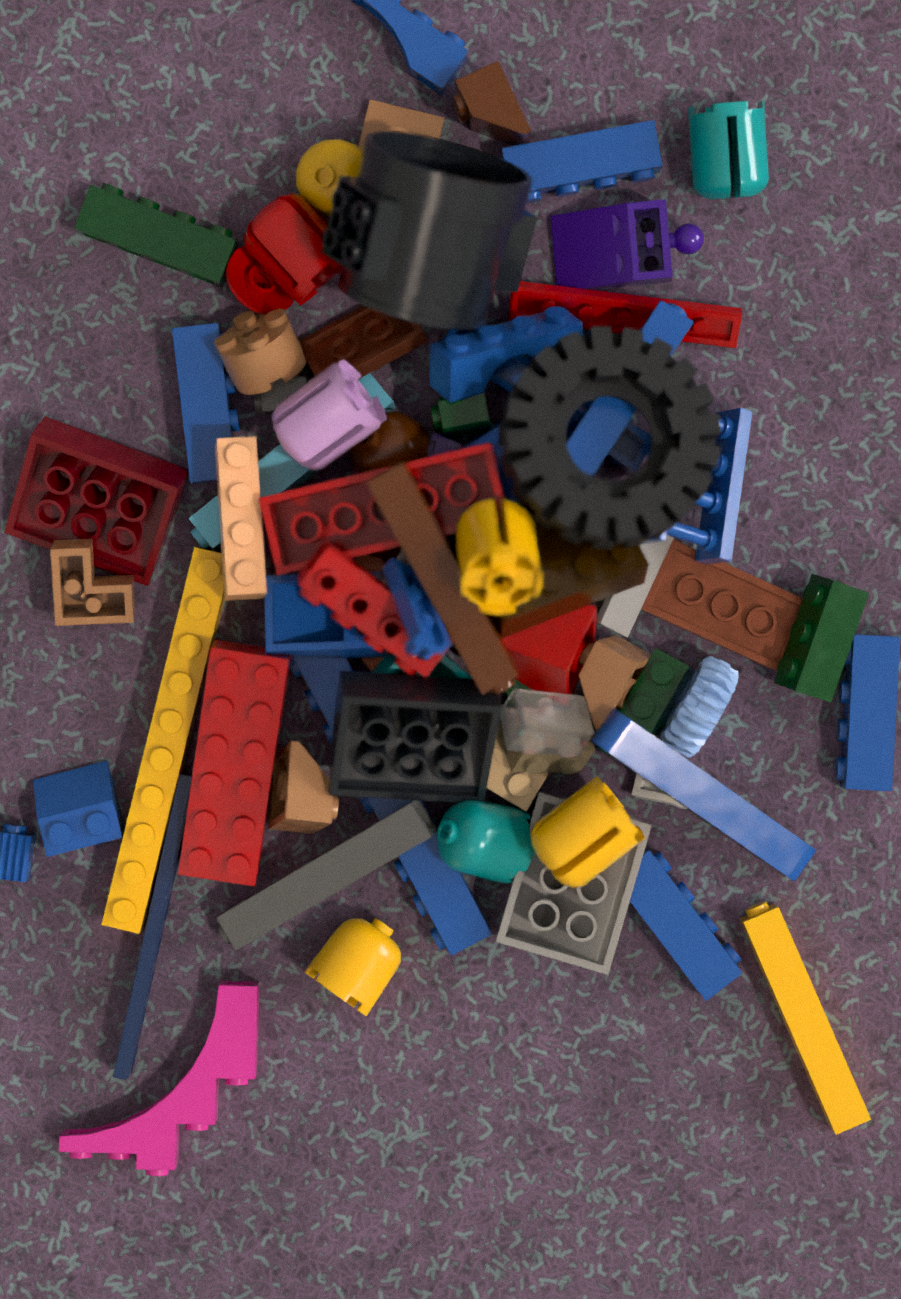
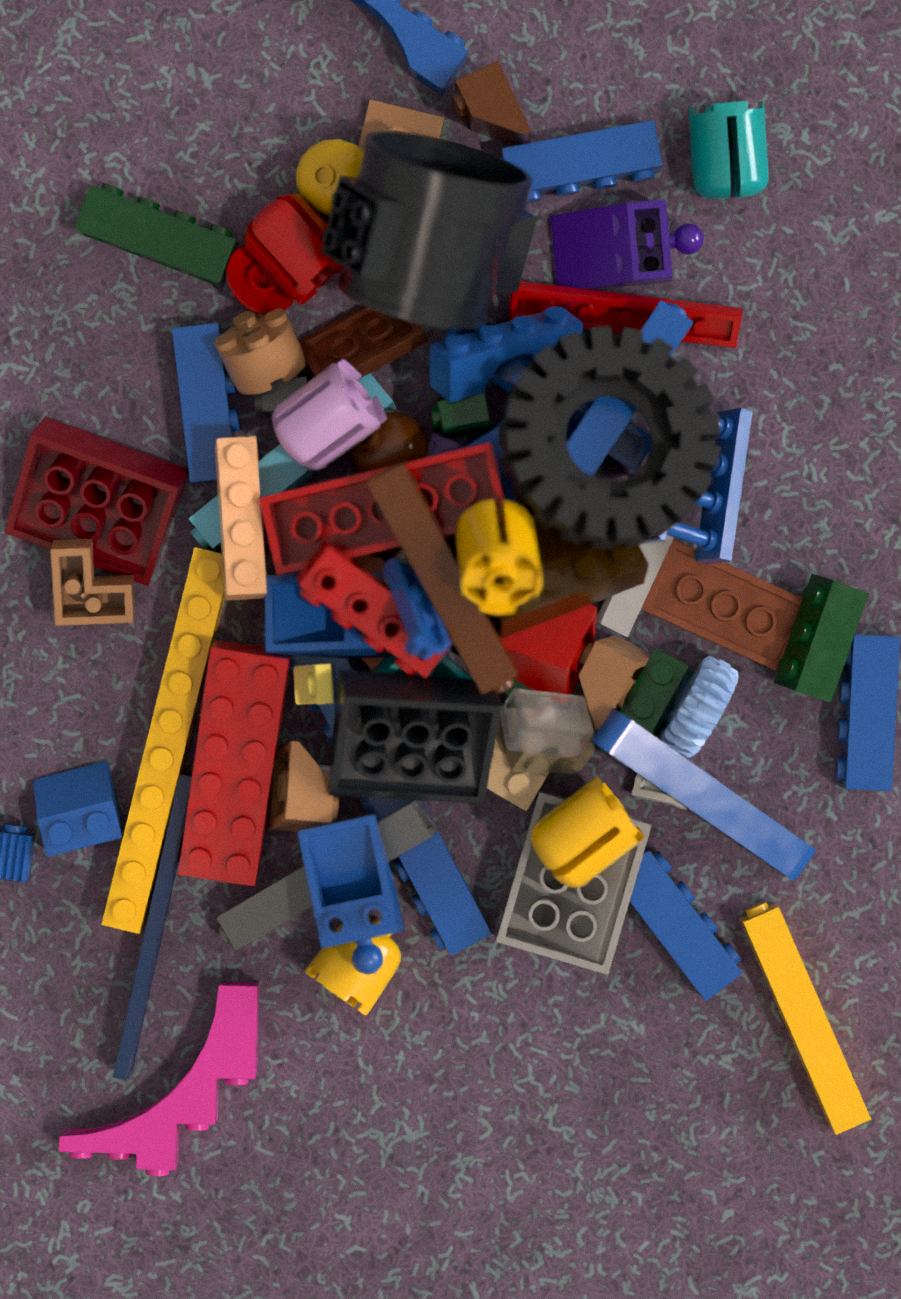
(314, 684): none -> light yellow bracket
(347, 880): none -> blue slope
(485, 840): teal cylinder -> none

